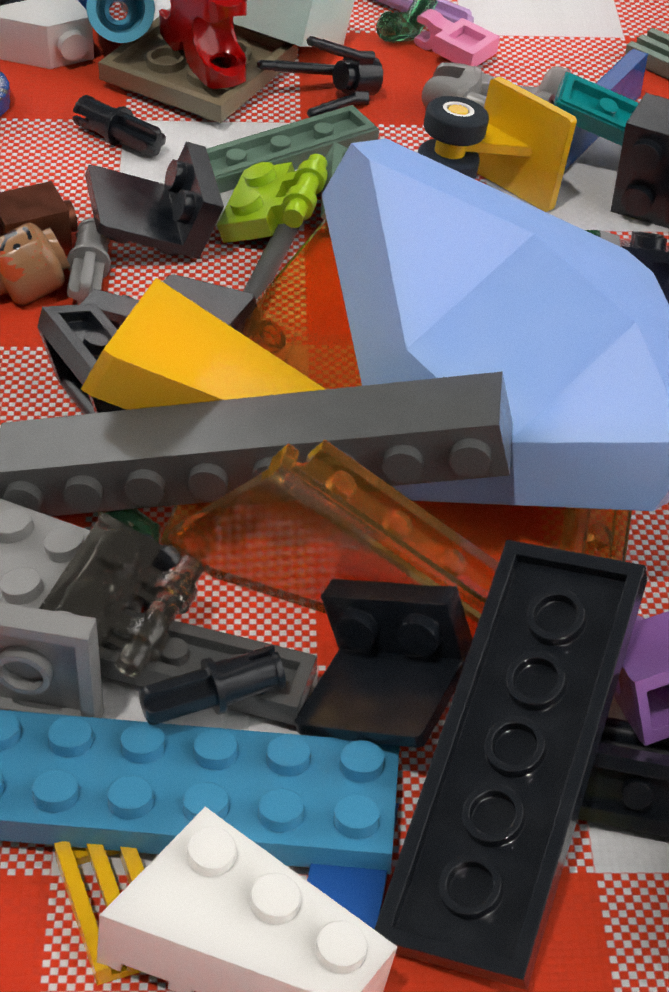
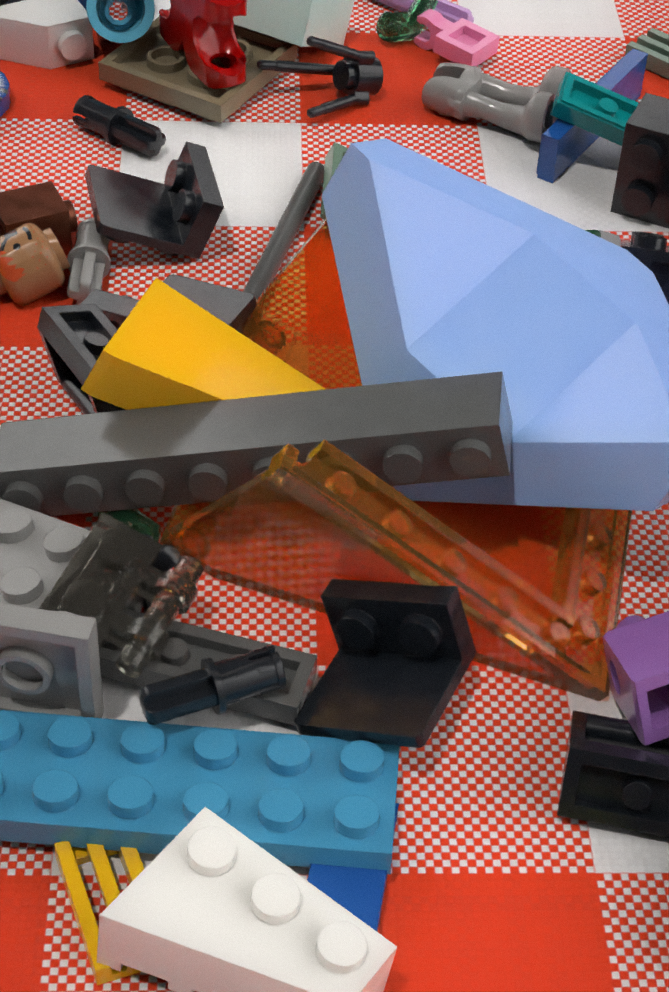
(271, 197): lime plate -> none
(289, 143): sand green tile -> none
(510, 140): yellow plate -> none
(513, 764): black plate -> none

